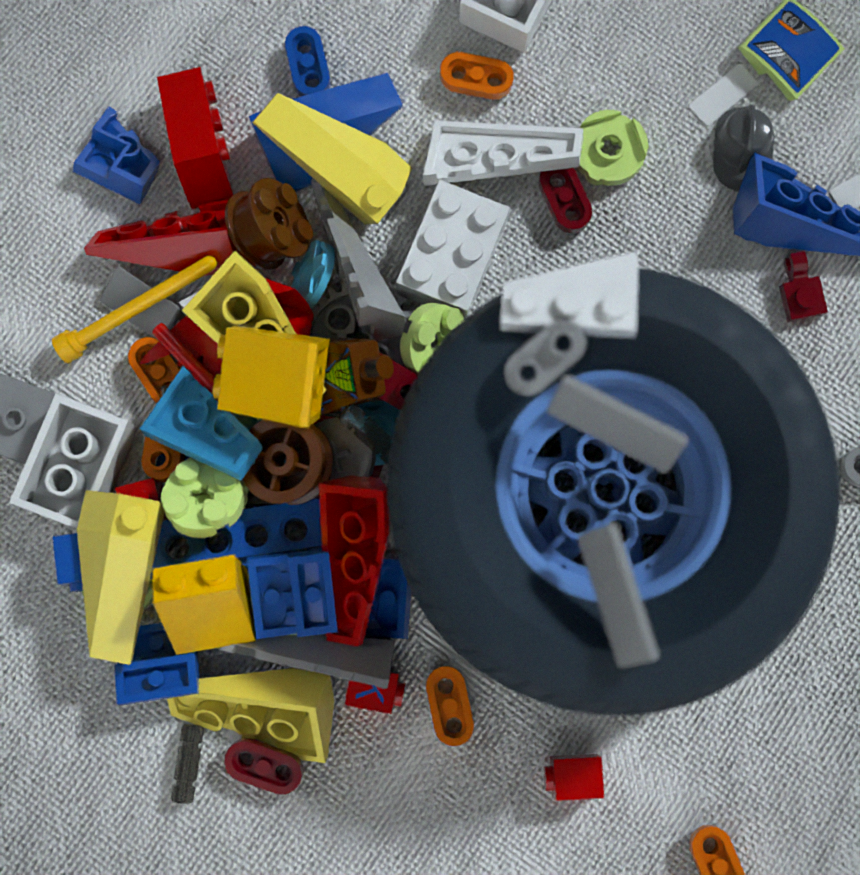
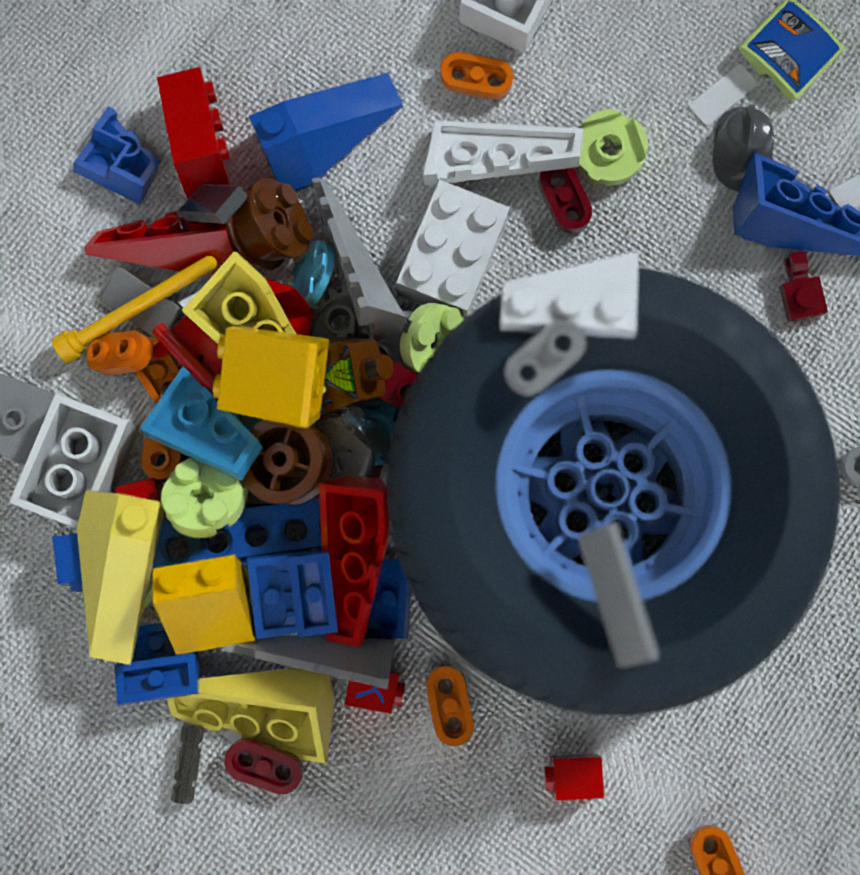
(119, 353): none -> orange plate
(213, 203): none -> tile
(307, 65): blue plate -> none
(343, 160): light yellow wedge -> none
(617, 424): light grey slope -> none

